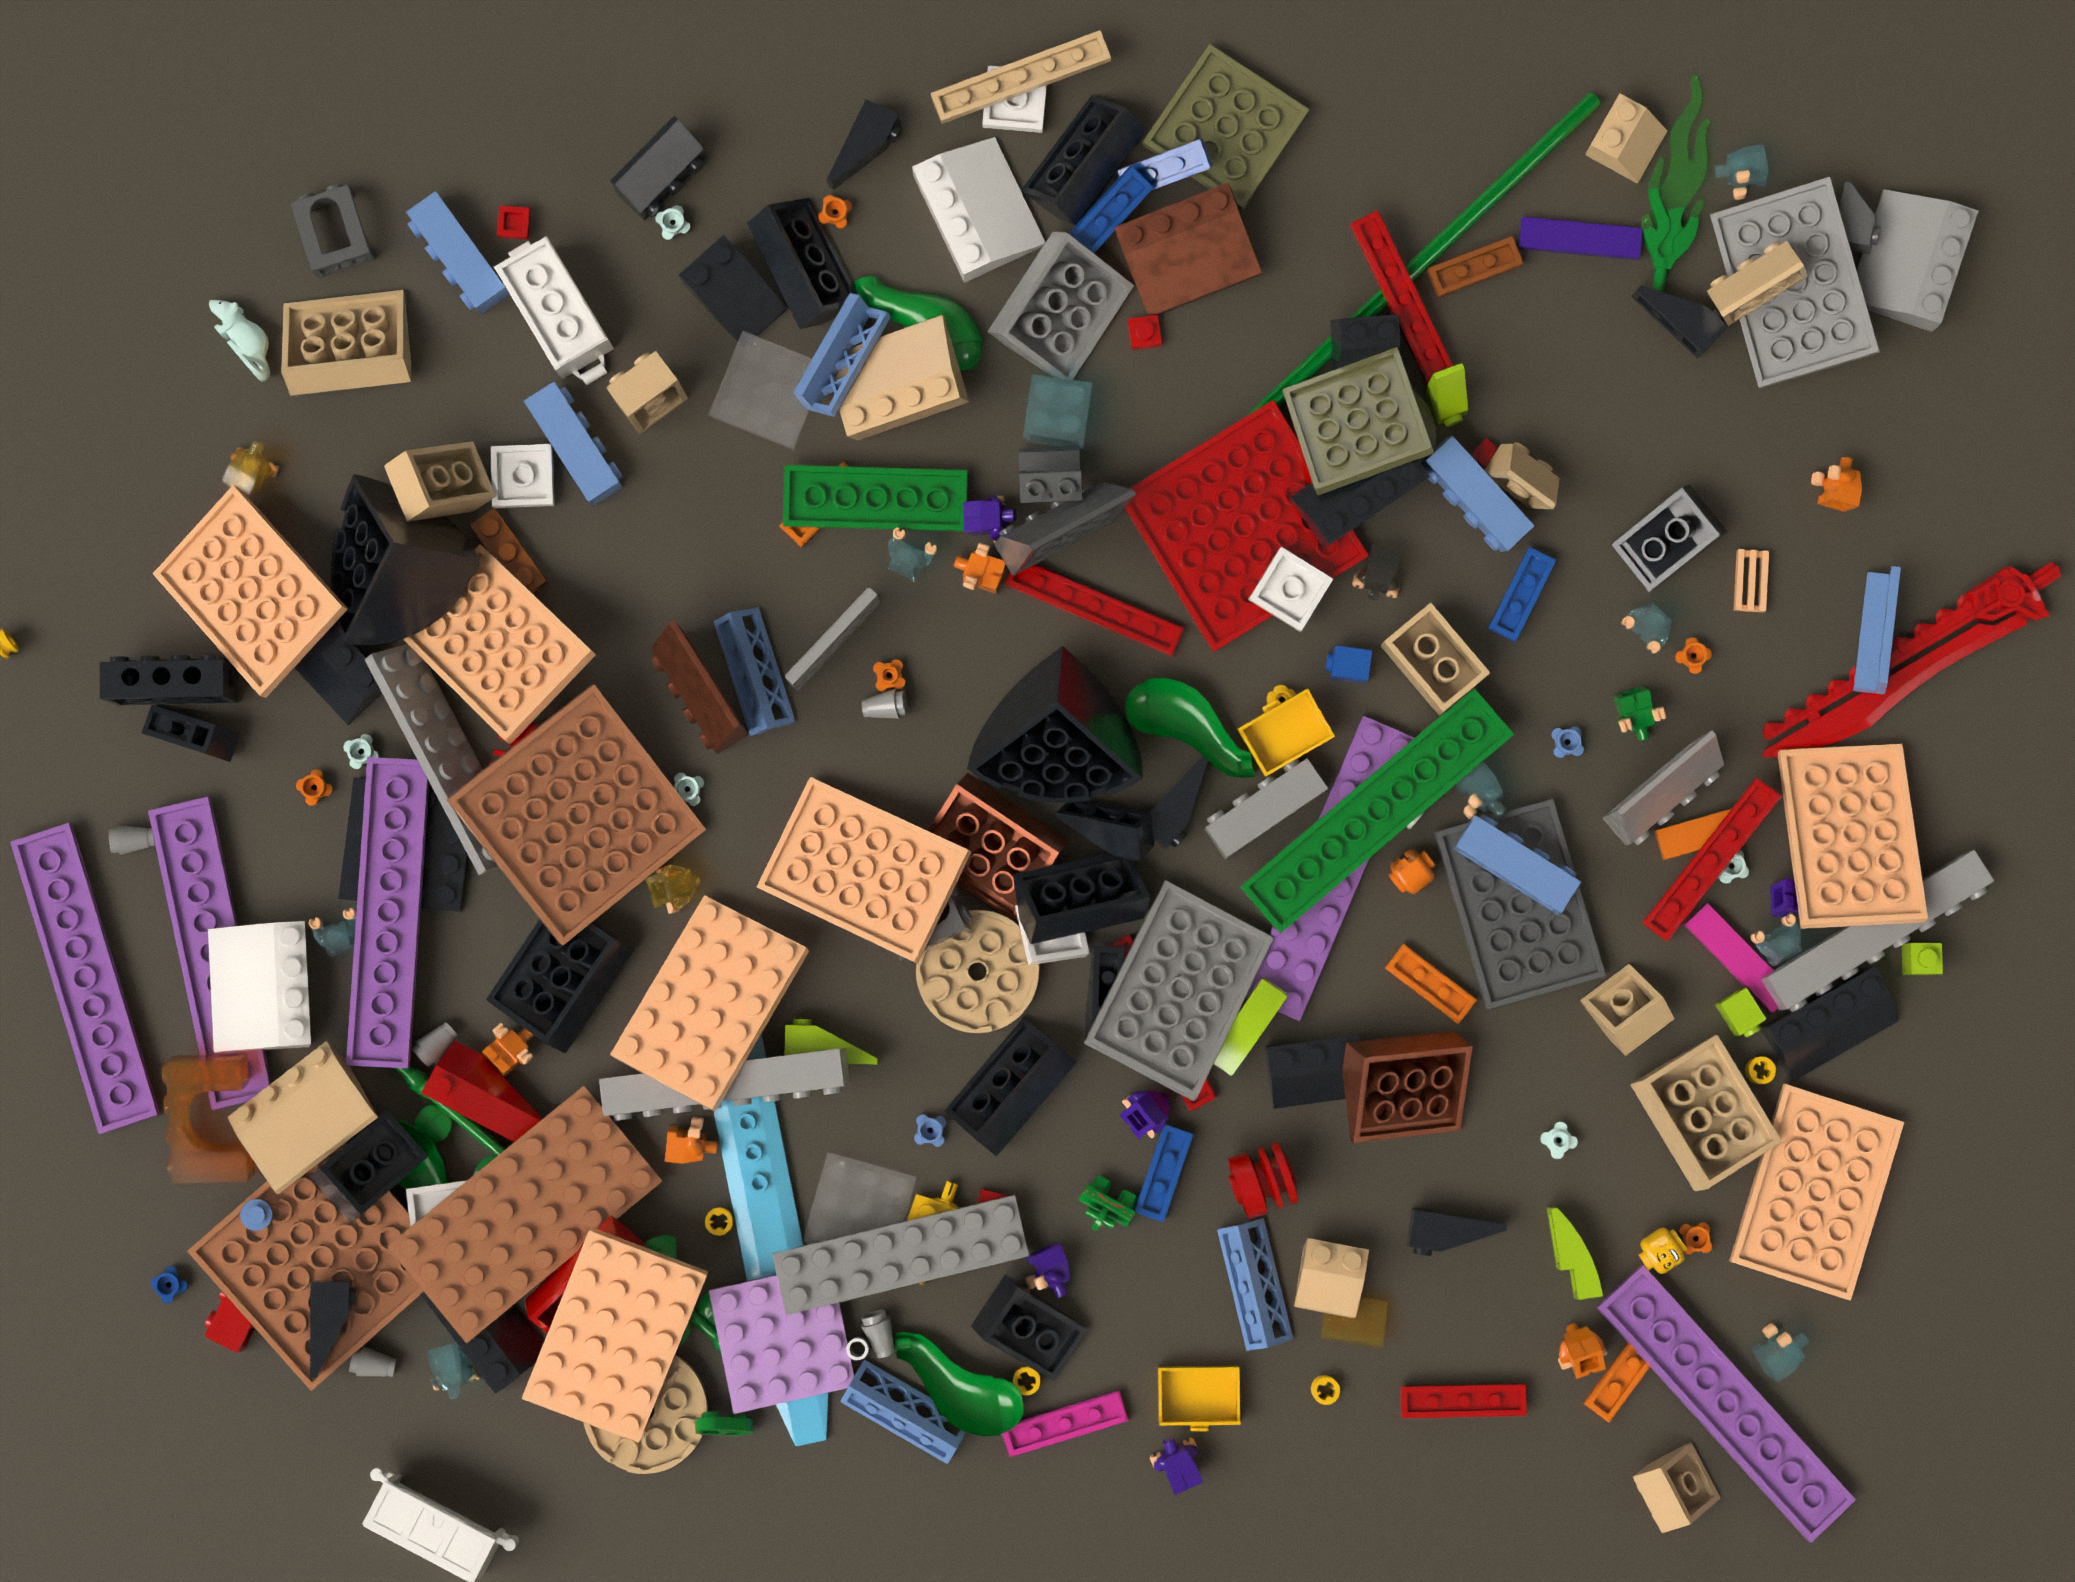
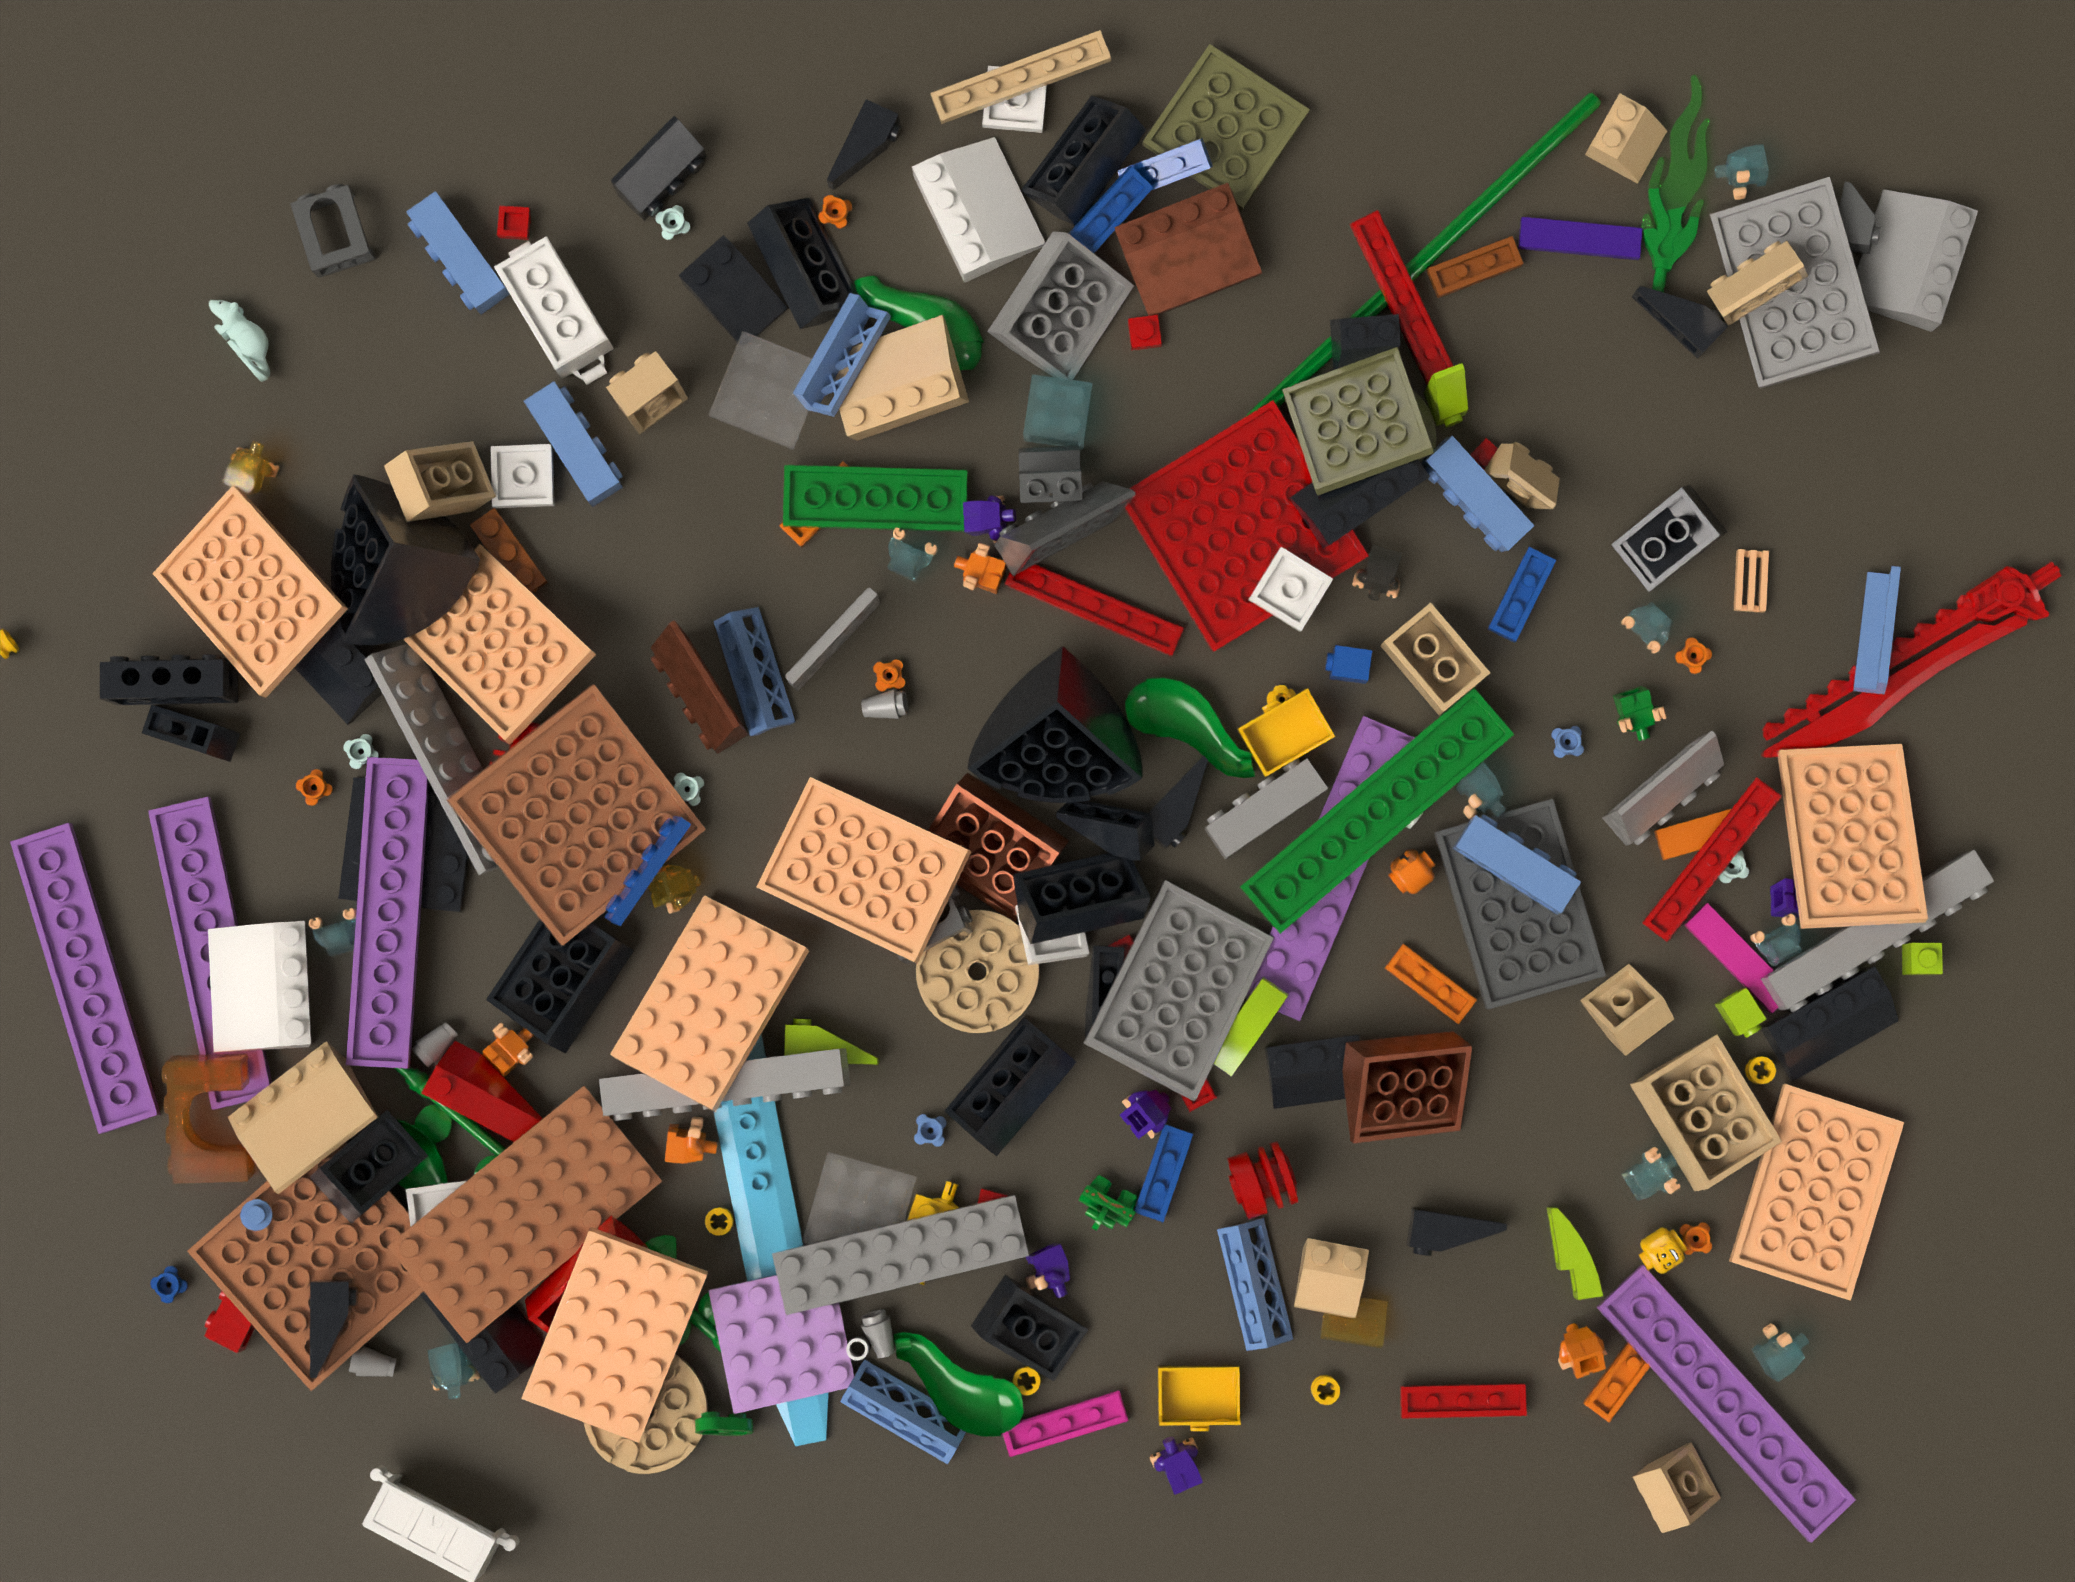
(130, 839): light grey cone -> none
(345, 343): tan slope -> none
(640, 879): none -> blue plate
(1558, 1149): light aqua plate -> none
(1651, 1175): none -> clear light blue piece
(1841, 486): orange piece -> none

